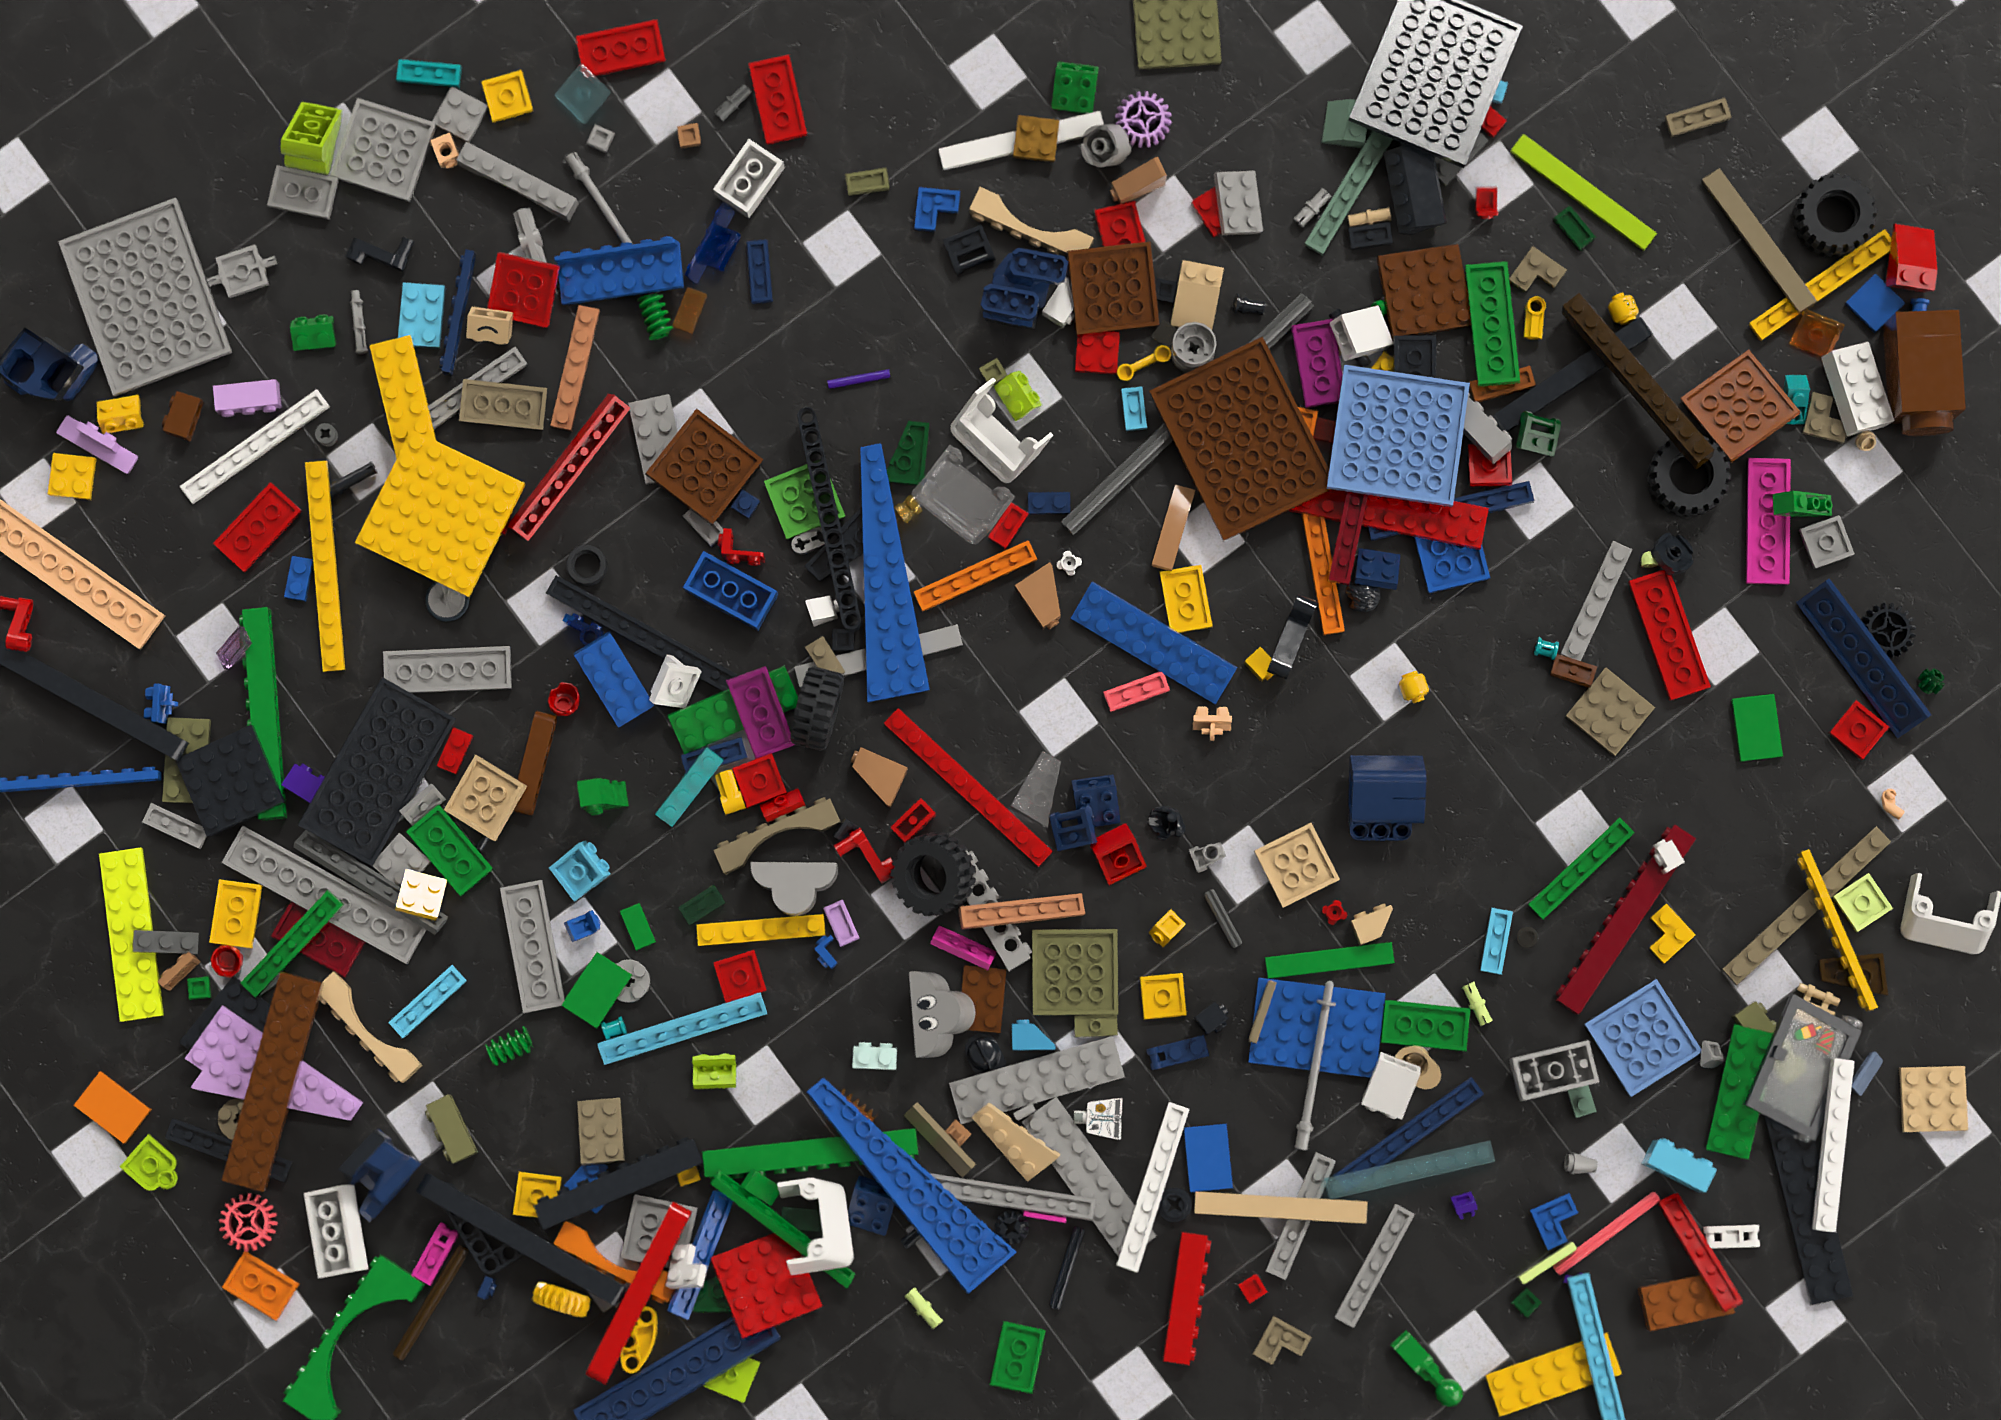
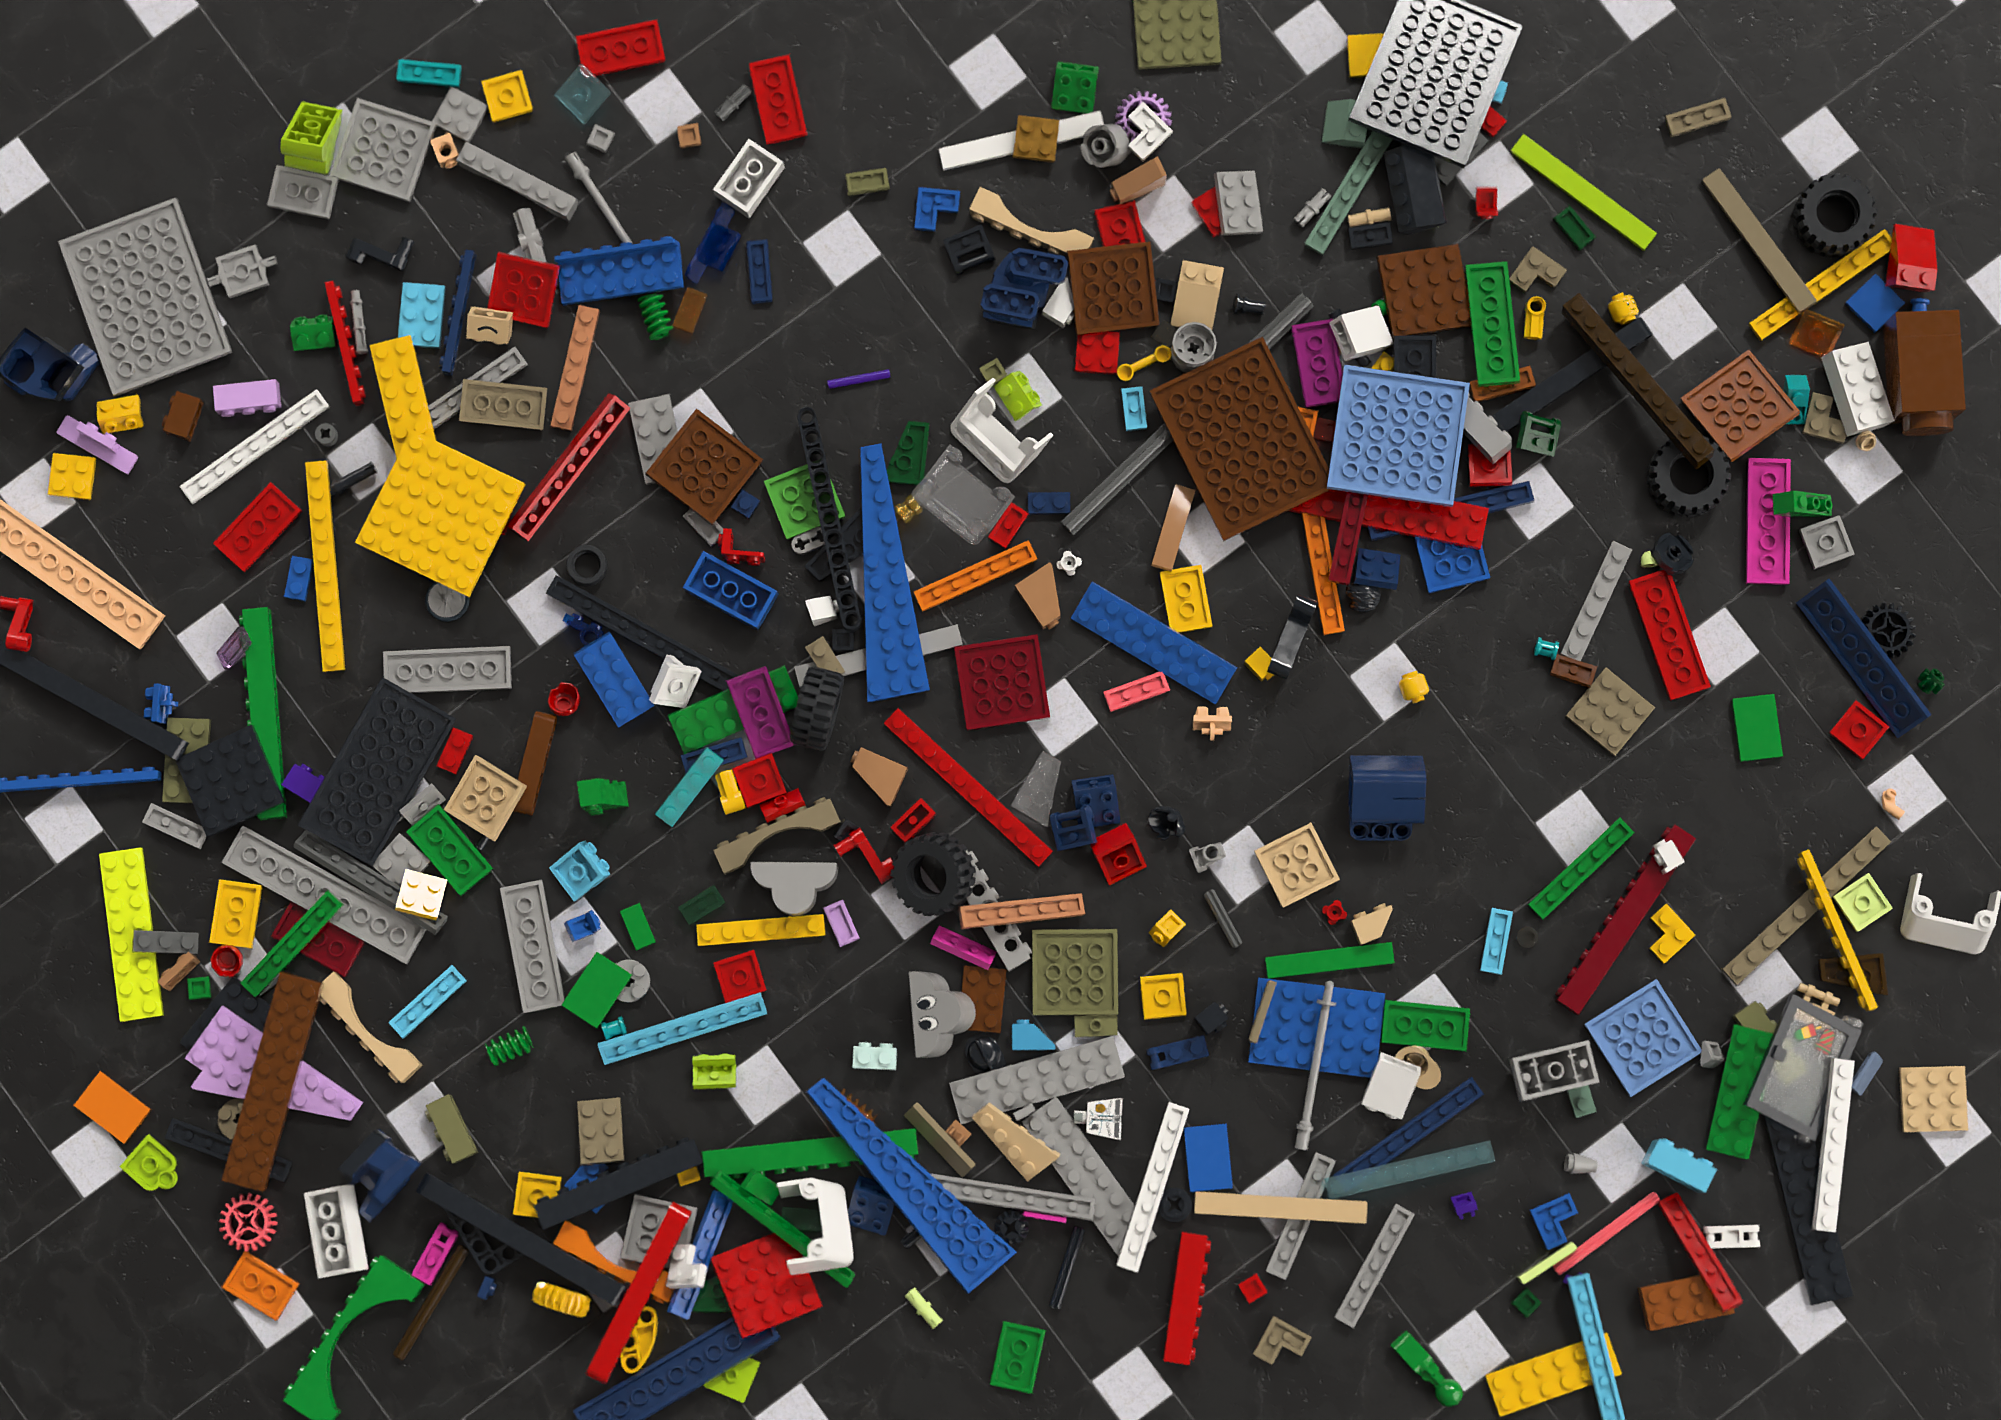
(344, 333): none -> red plate
(825, 957): blue bracket -> none
(1002, 682): none -> dark red plate
(1152, 130): none -> white plate
(1362, 52): none -> yellow tile
(1477, 1004): yellowish green pin -> none

